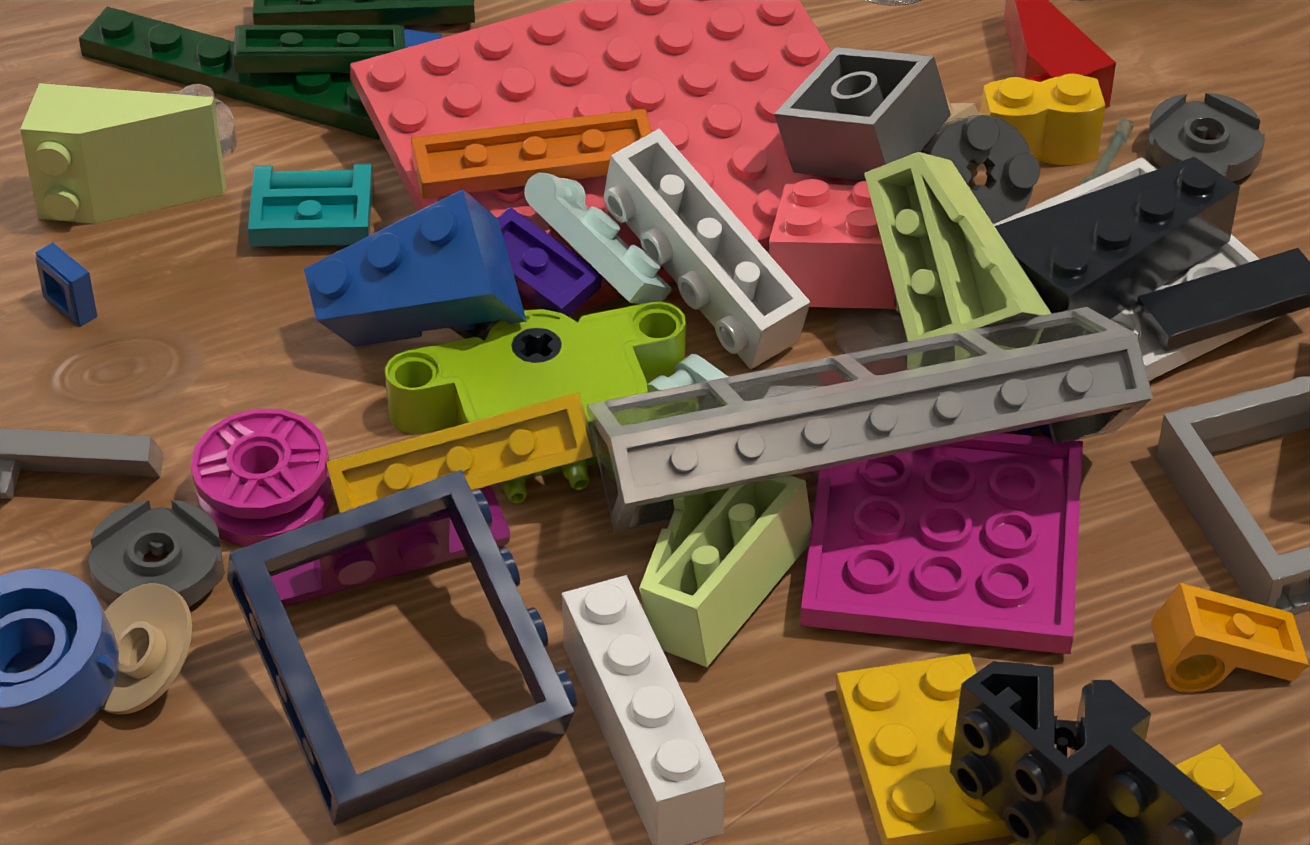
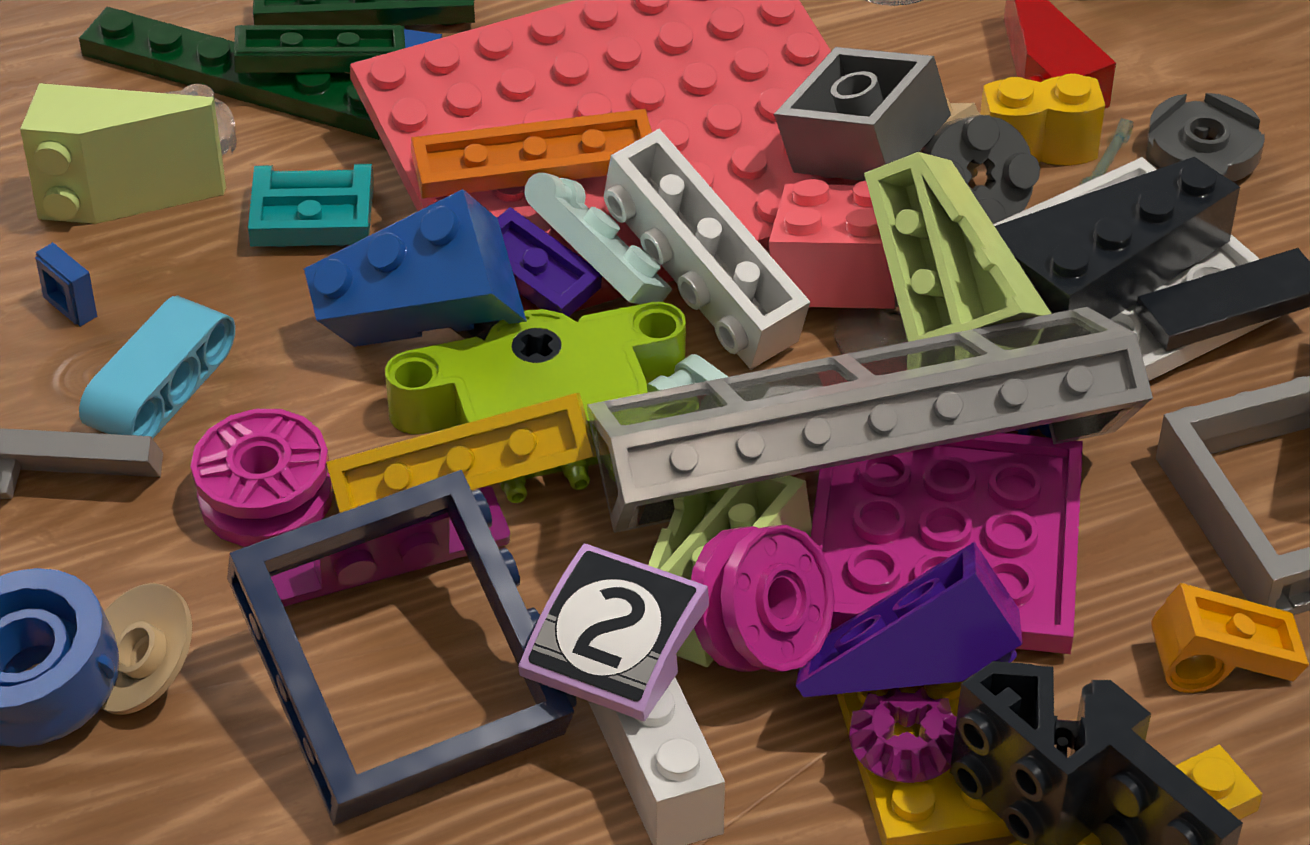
(135, 530): dark grey plate -> none
(157, 369): none -> medium azure beam
(613, 631): none -> slope
(765, 598): none -> dark pink wheel
(904, 756): none -> magenta gear
(922, 633): none -> dark purple slope

